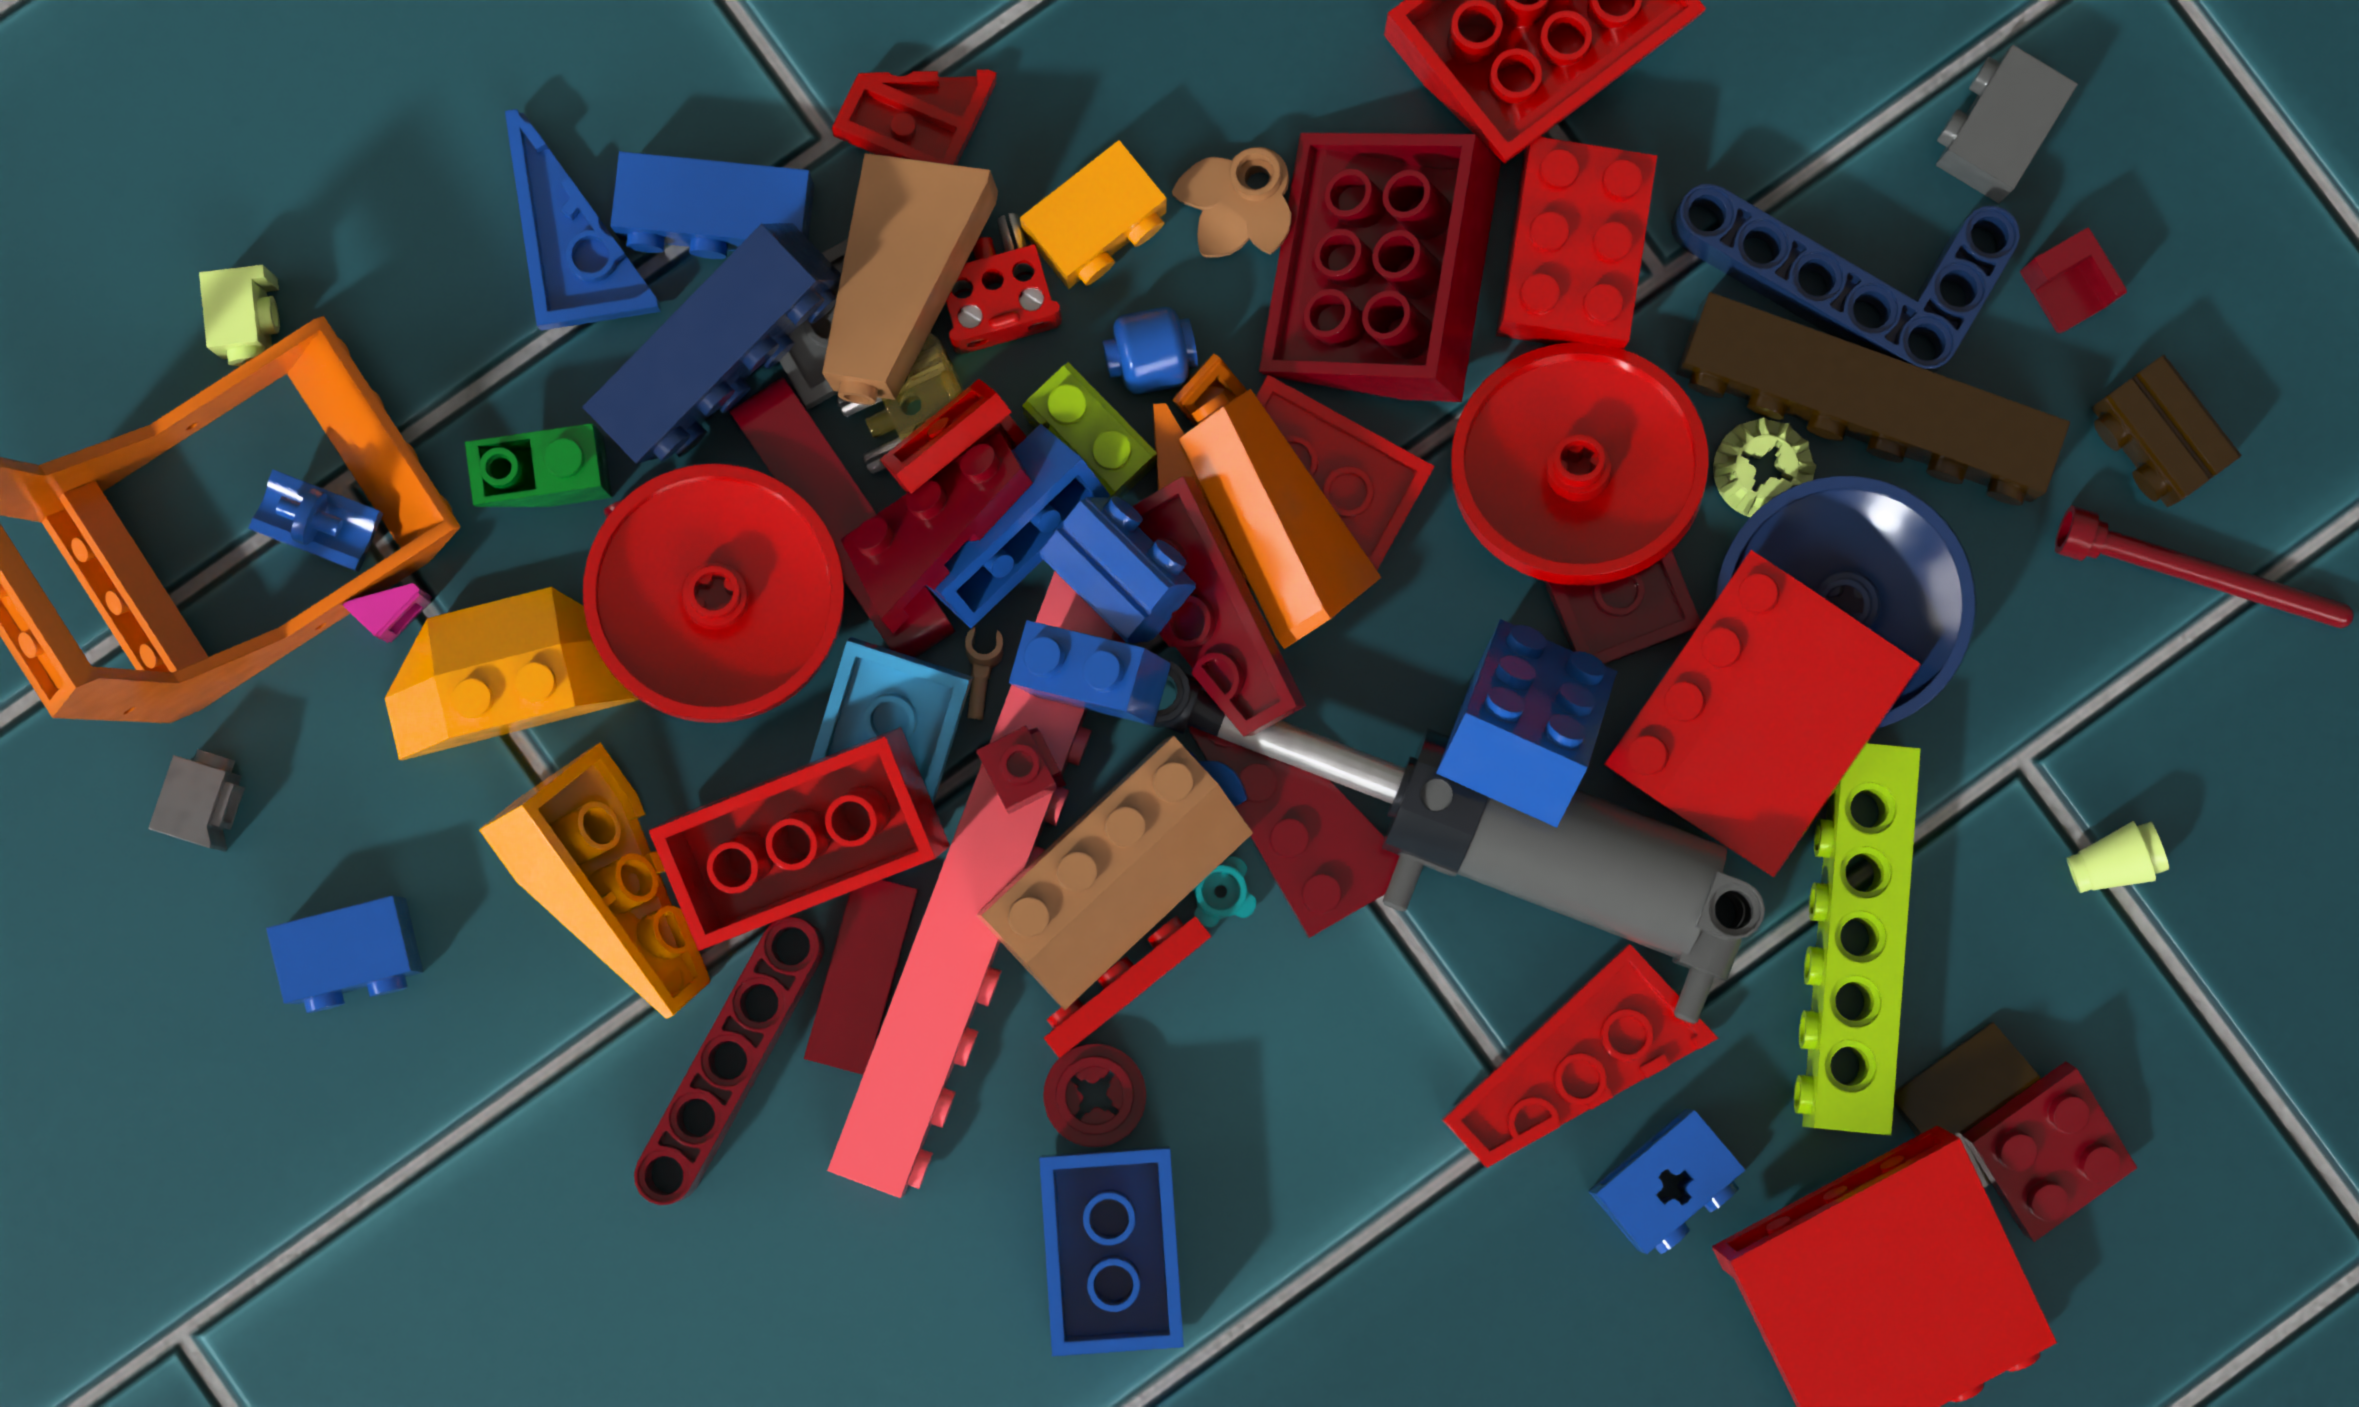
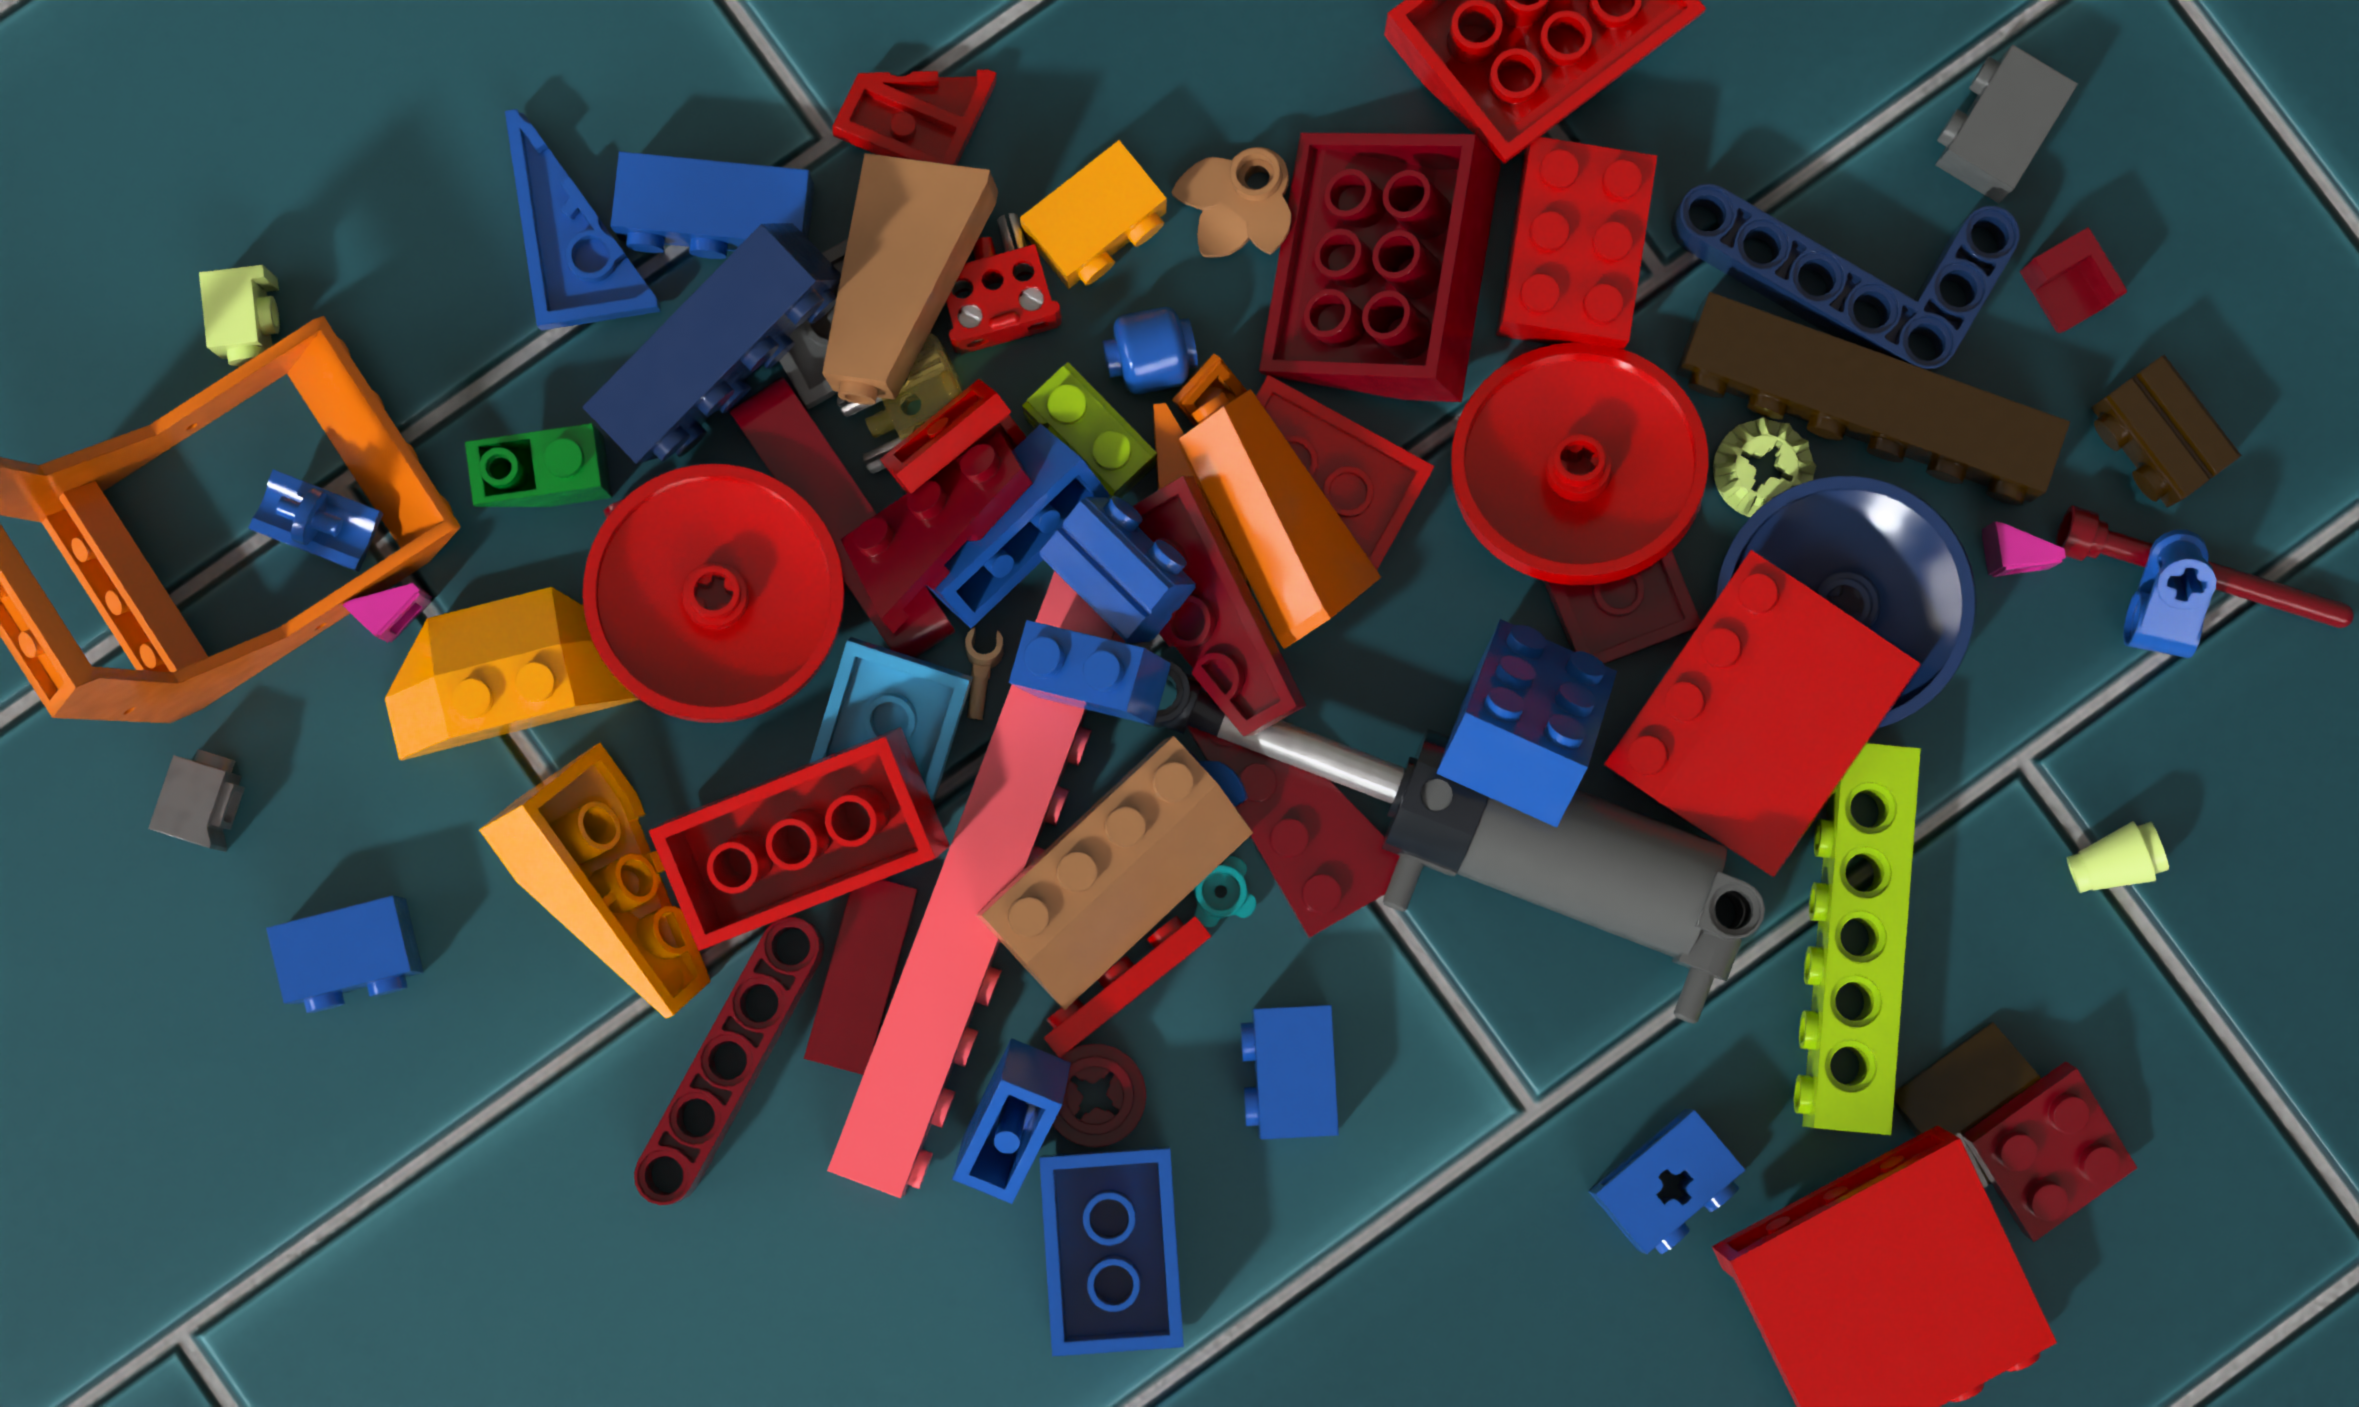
(1011, 1121): none -> blue brick
(1021, 768): dark red window -> none
(1292, 1072): none -> blue brick
(1580, 1057): red wing -> none
(2017, 552): none -> dark pink slope
(2171, 596): none -> blue piece

